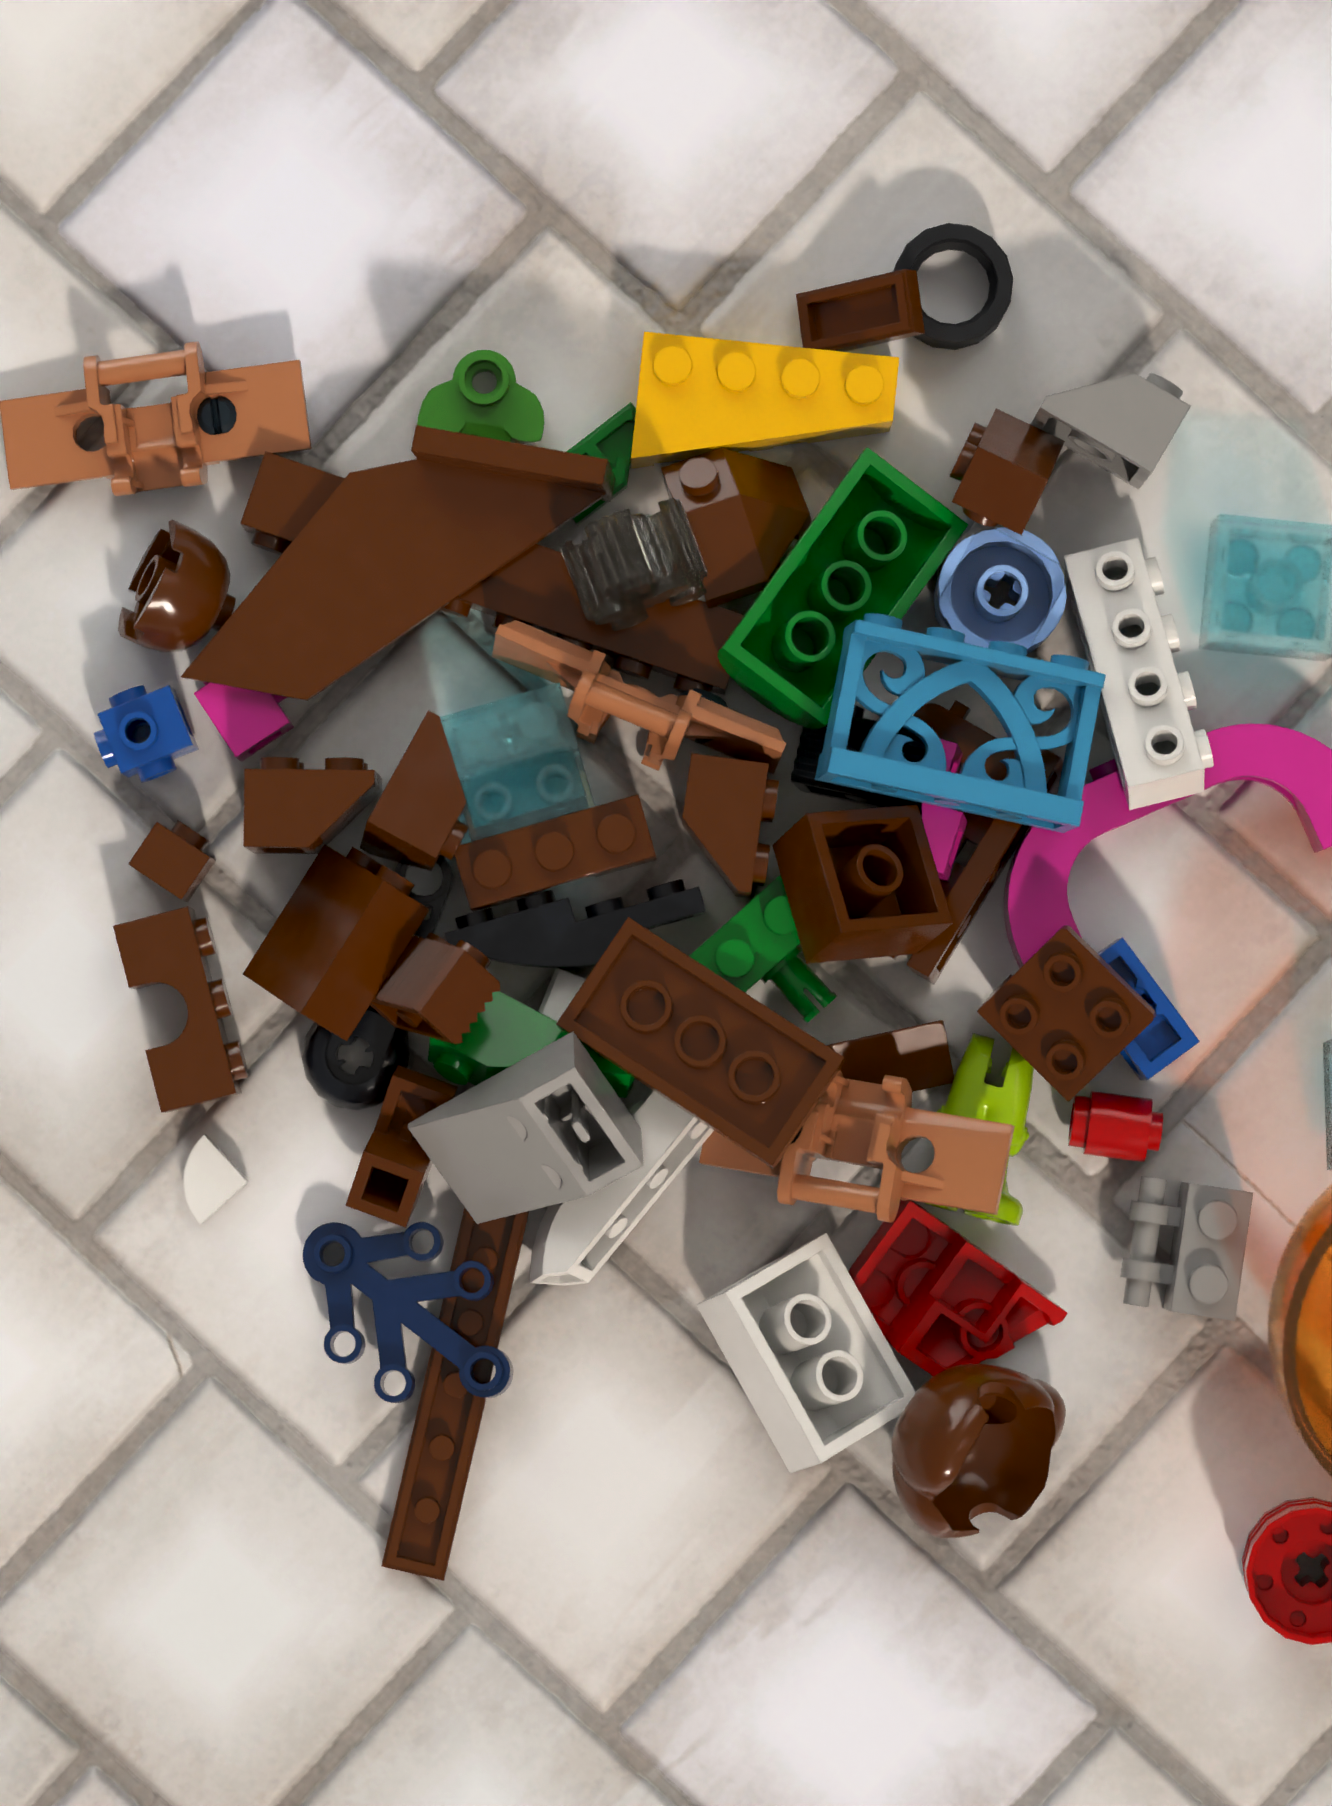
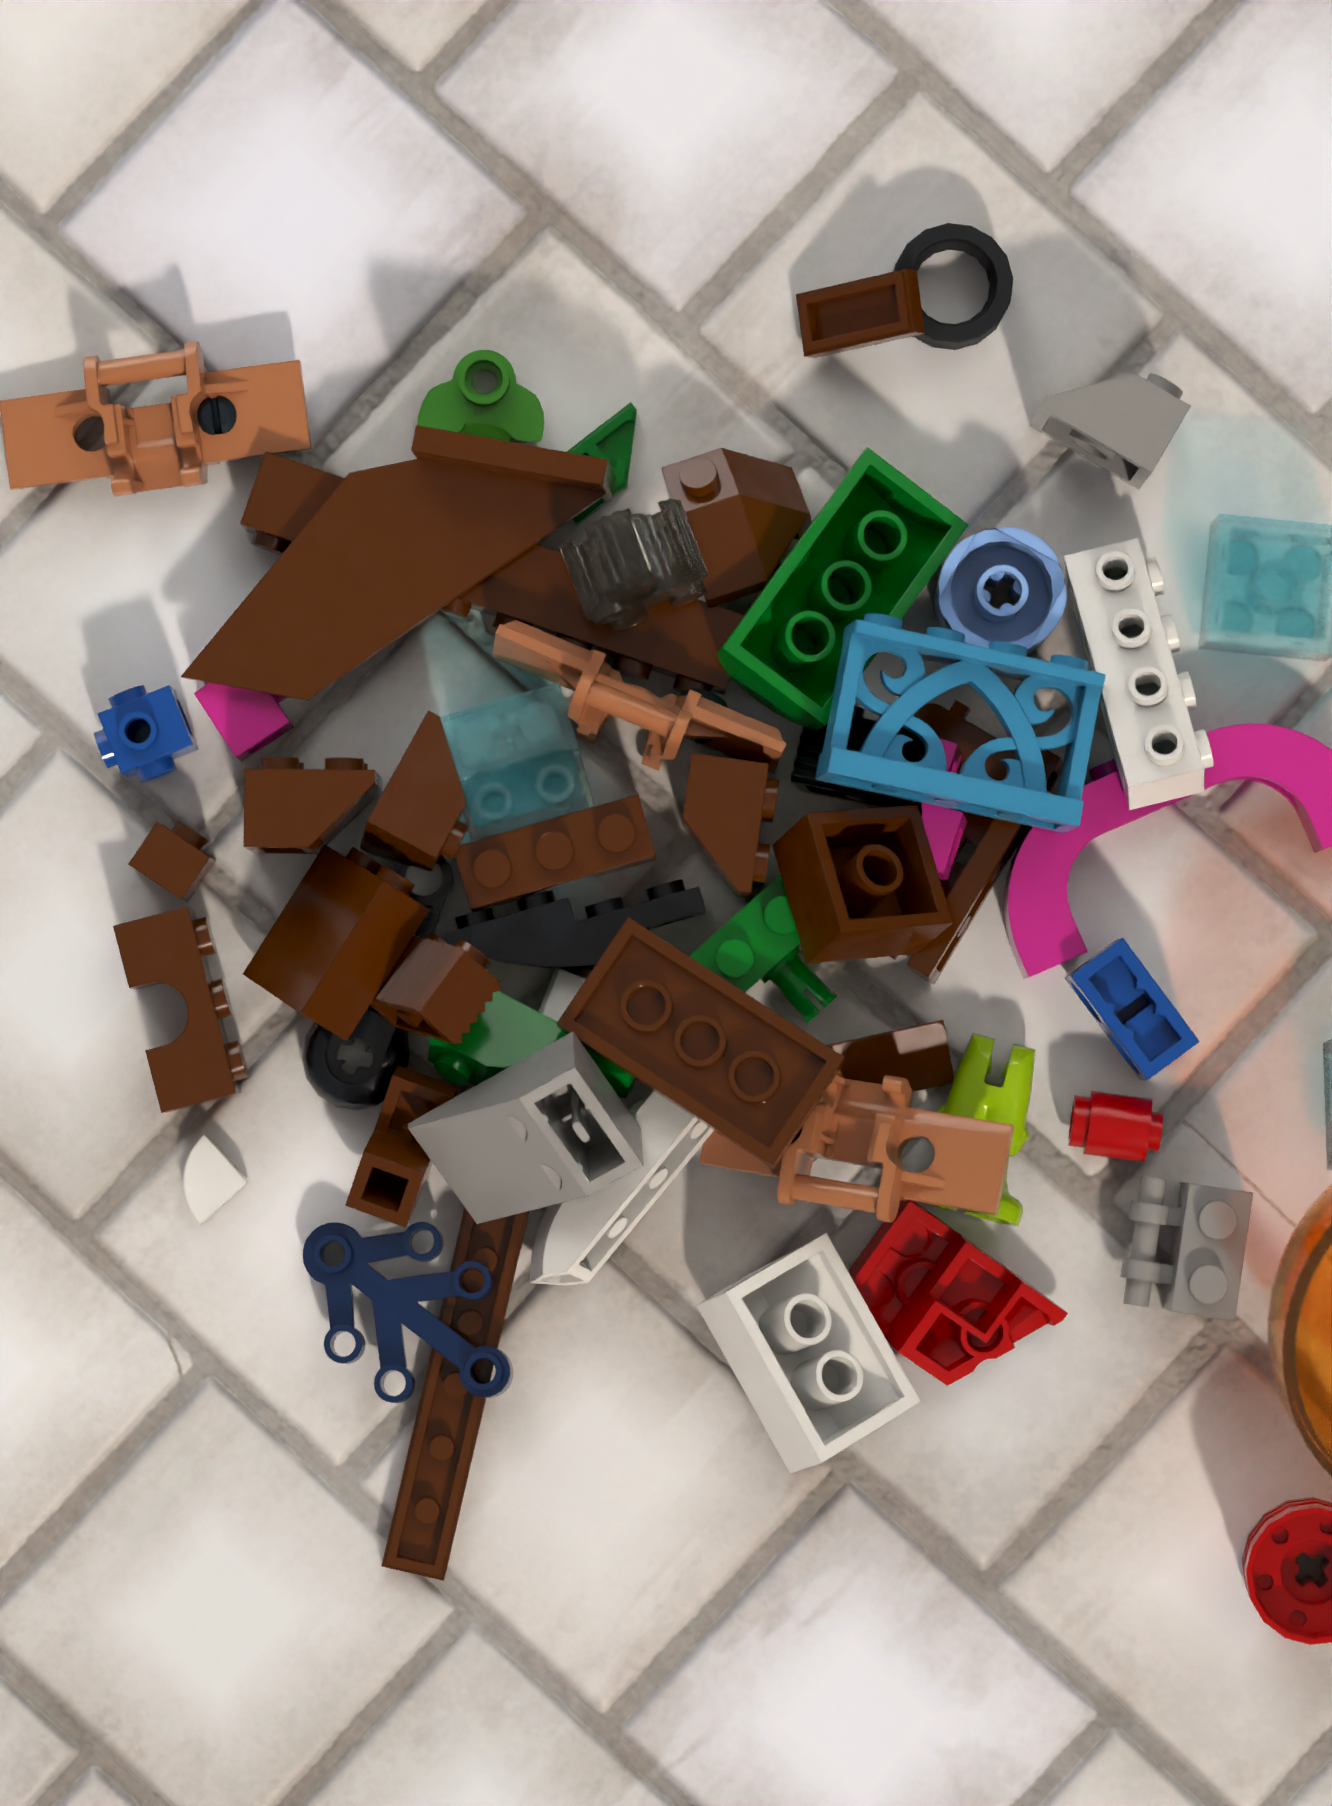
(178, 591): reddish brown cylinder -> none
(753, 396): yellow wedge -> none
(974, 1446): reddish brown piece -> none
(1004, 471): reddish brown brick -> none
(1067, 1012): reddish brown bracket -> none

